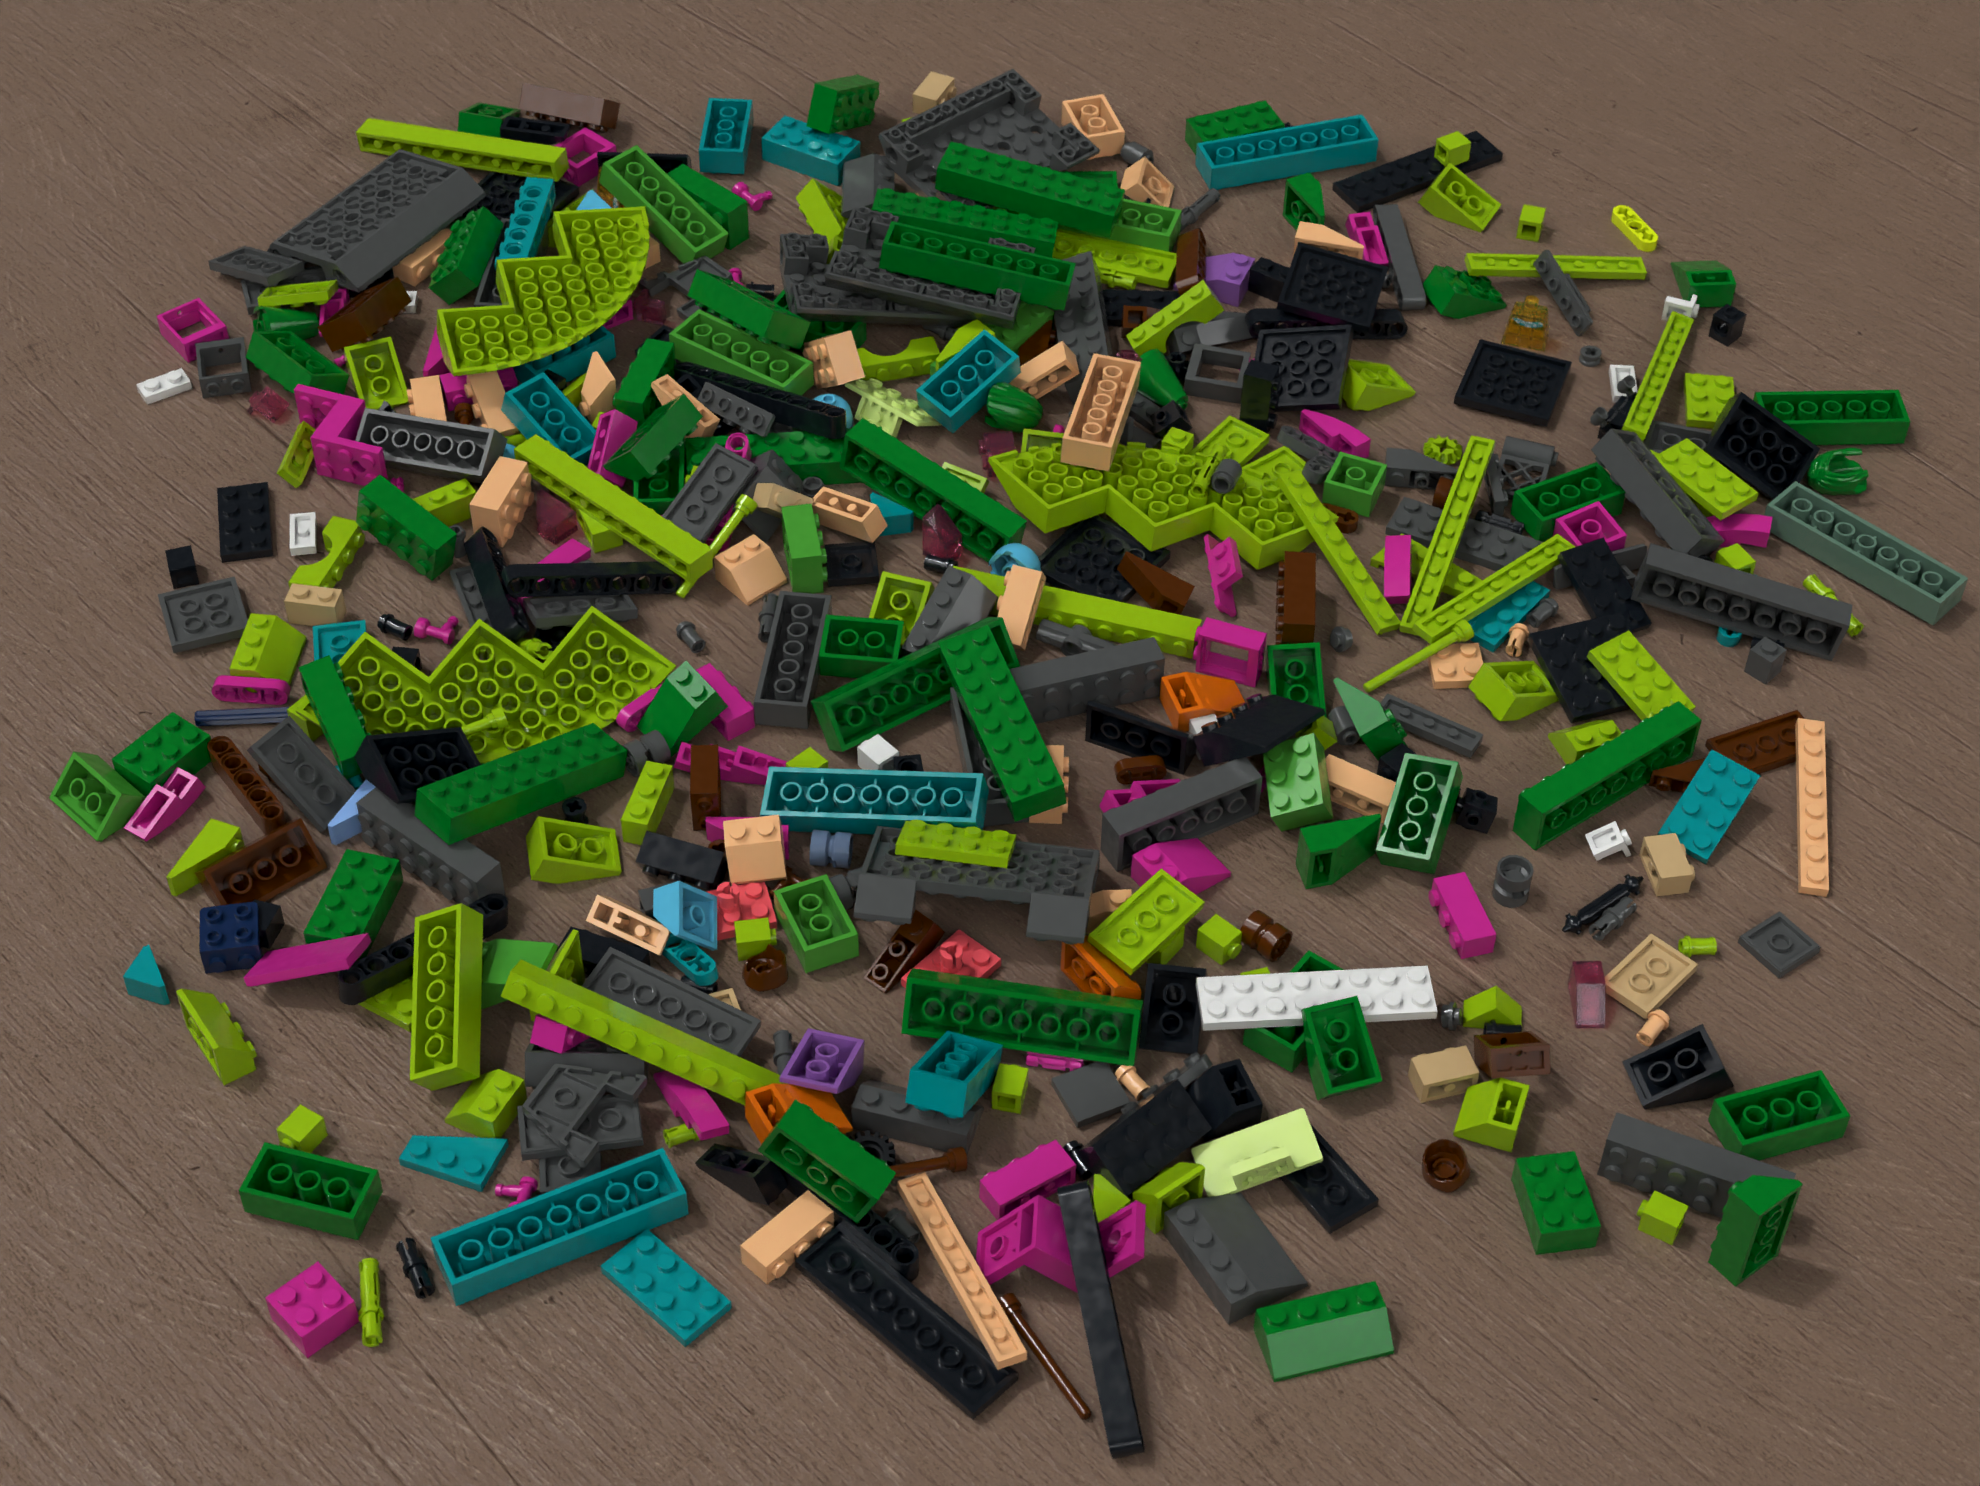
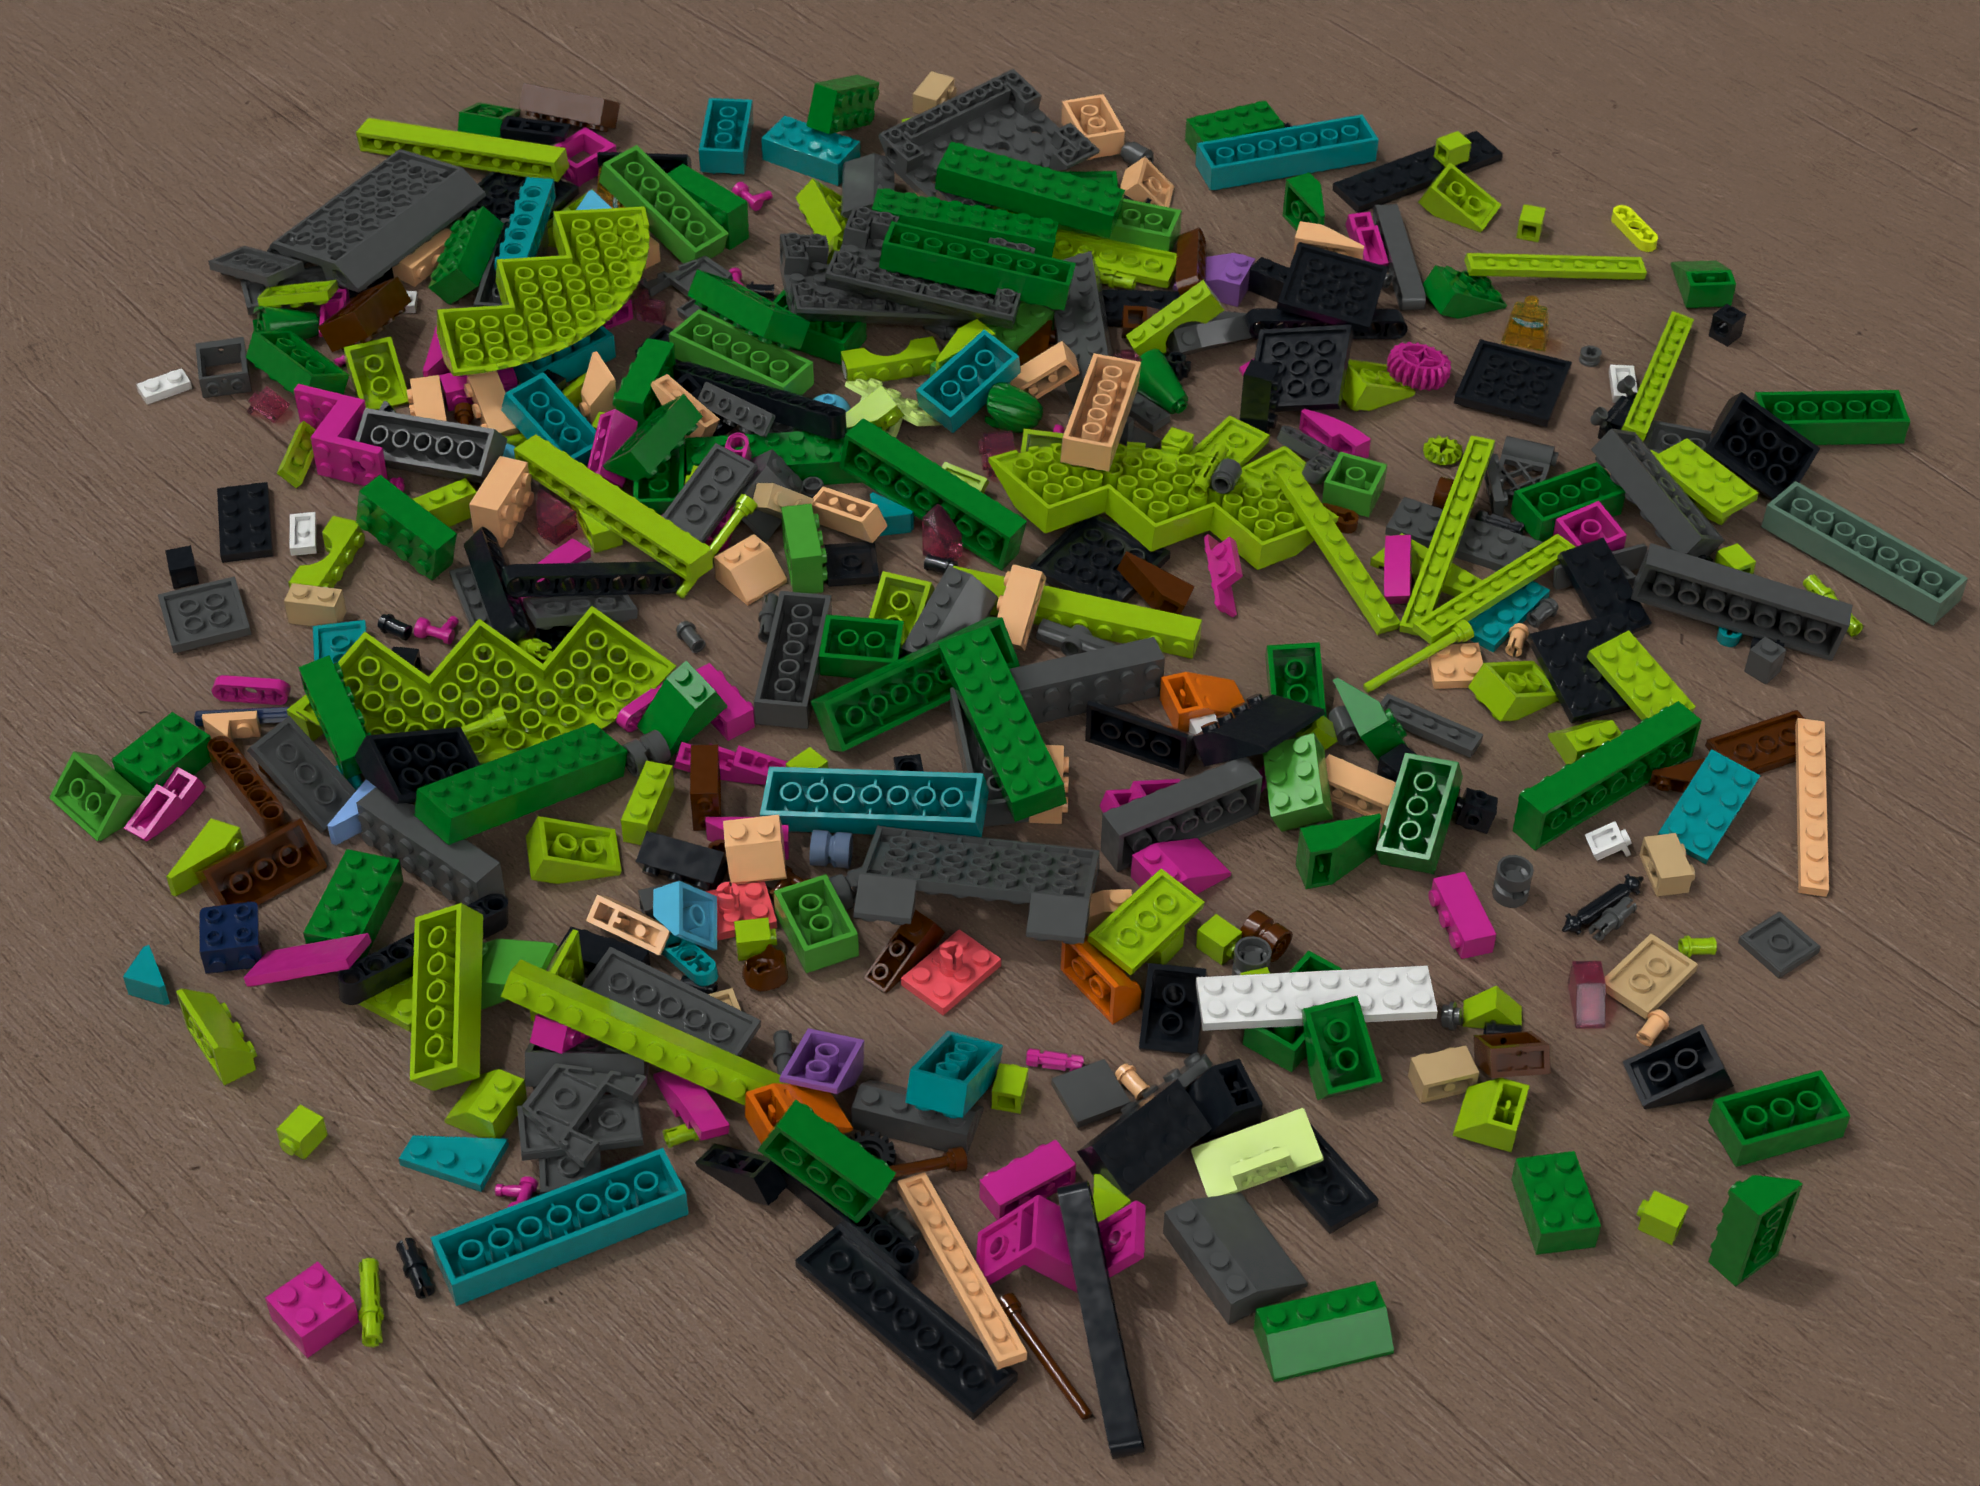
(191, 313): dark pink window -> none
(232, 724): none -> light nougat slope
(268, 649): lime slope -> none
(270, 922): black brick -> none
(311, 1191): green brick -> none
(459, 546): dark grey pin -> none
(575, 810): black bush -> none
(666, 1287): teal plate -> none
(787, 1237): light nougat brick -> none
(834, 359): light nougat brick -> none
(876, 754): white brick -> none
(877, 409): none -> lime slope
(955, 844): lime plate -> none
(1013, 554): medium azure cylinder -> none
(1023, 1016): green brick -> none
(1082, 1170): black pin -> none
(1140, 769): reddish brown beam -> none
(1168, 1190): lime slope -> none
(1170, 416): black brick -> none
(1191, 213): dark grey pin -> none
(1214, 388): dark grey window -> none
(1224, 666): dark pink window -> none
(1251, 954): none -> dark grey wheel
(1297, 598): reddish brown brick -> none
(1341, 639): dark grey plate -> none
(1414, 469): dark grey slope -> none
(1418, 366): none -> dark pink gear
(1445, 1165): reddish brown hair -> none
(1564, 292): dark grey bracket -> none
(1676, 1165): dark grey brick -> none
(1681, 306): white bracket -> none
(1705, 398): lime plate -> none
(1743, 528): dark pink slope -> none
(1836, 475): green hair -> none

